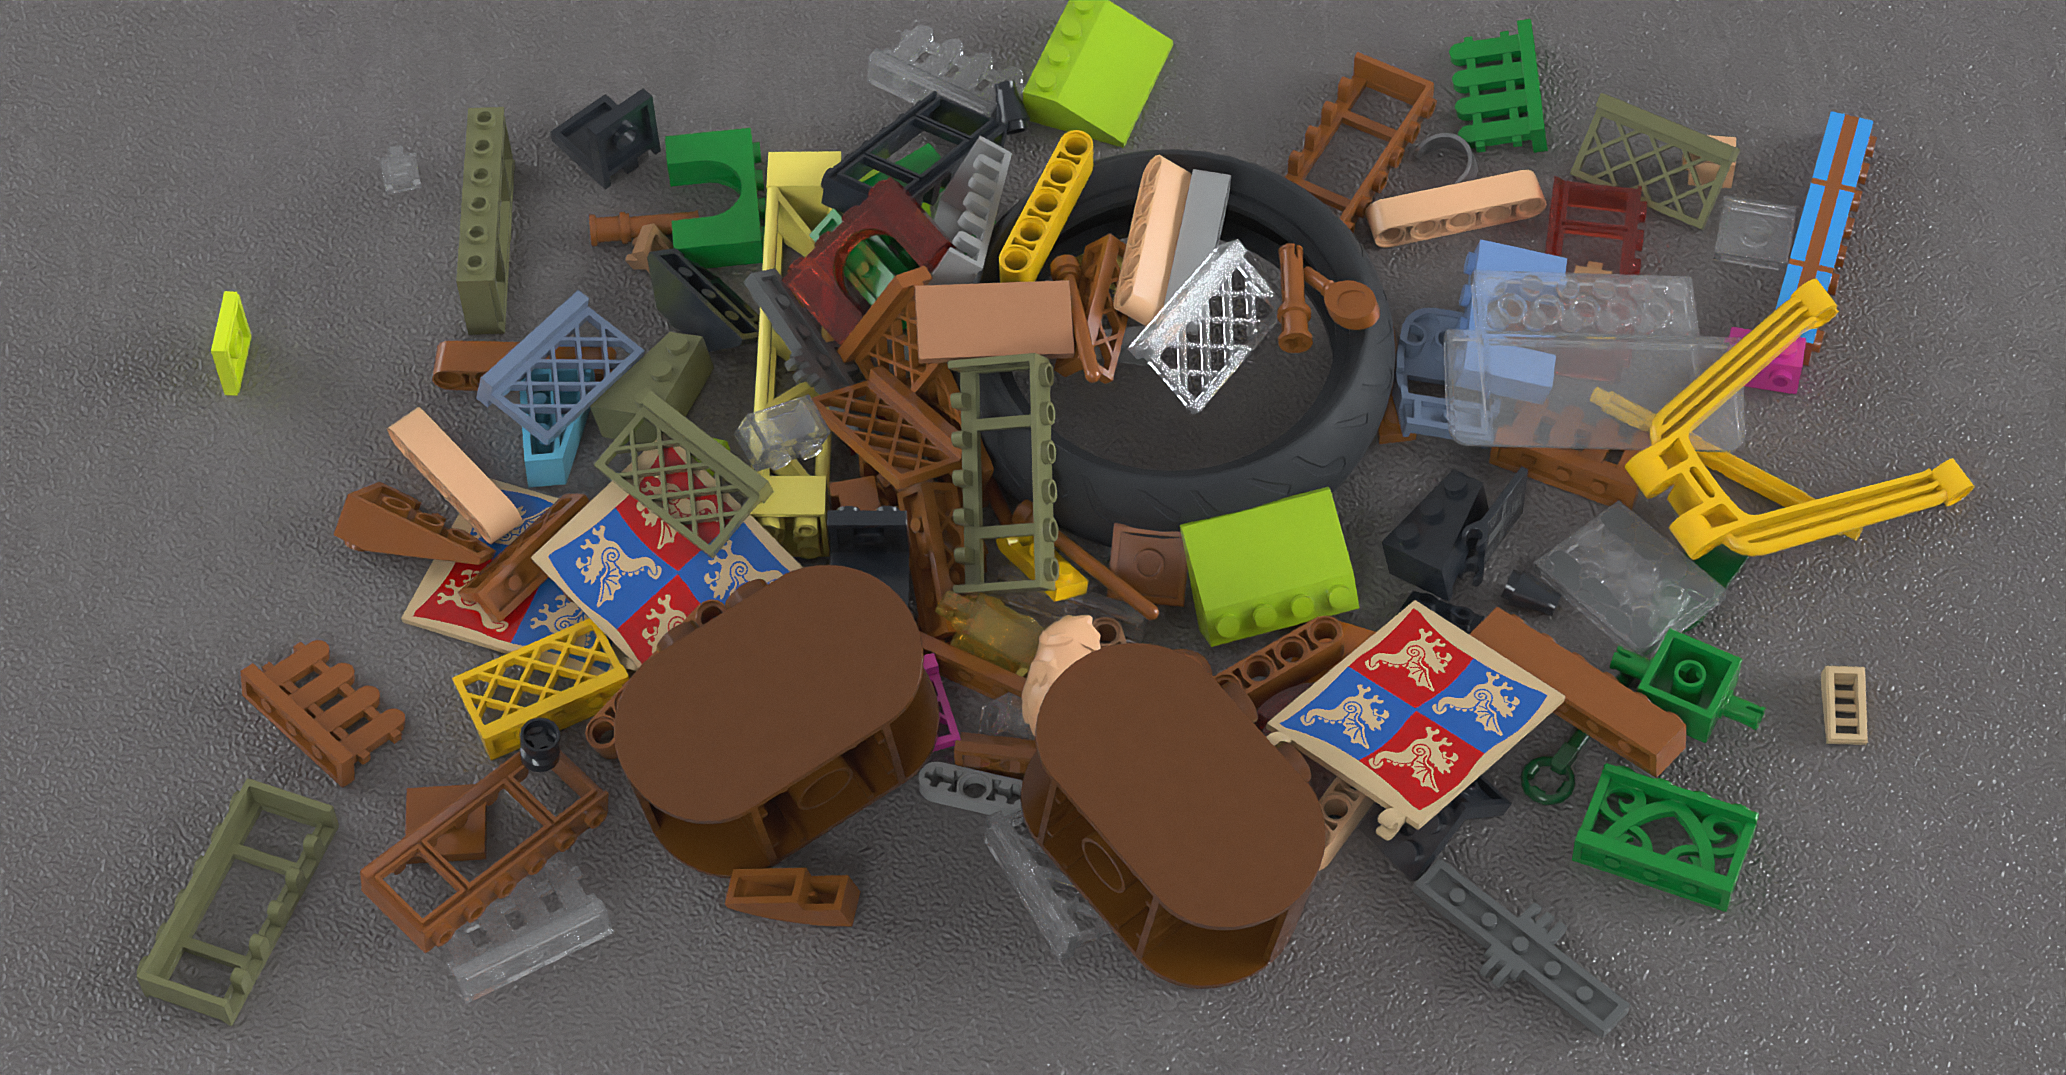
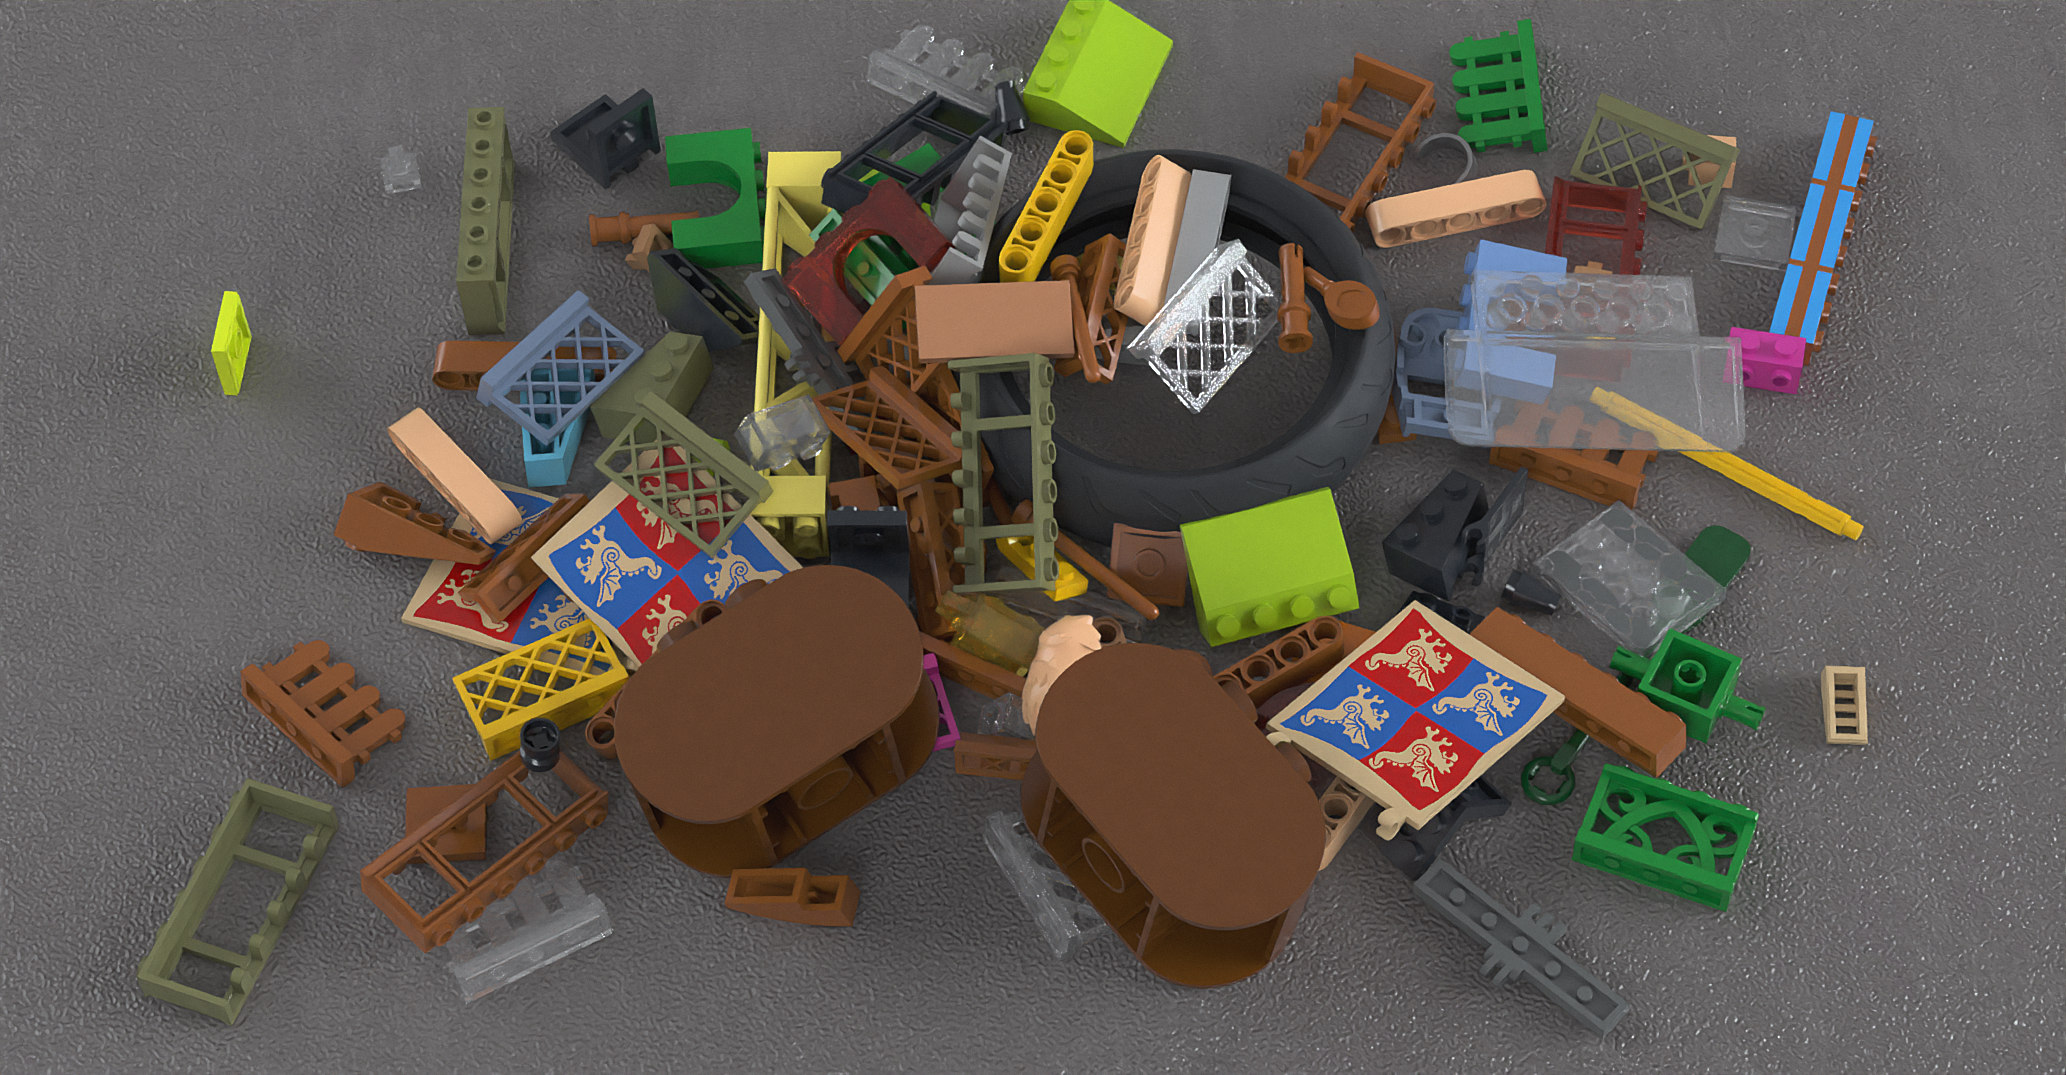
(943, 792): light grey beam -> none
(1704, 509): yellow piece -> none

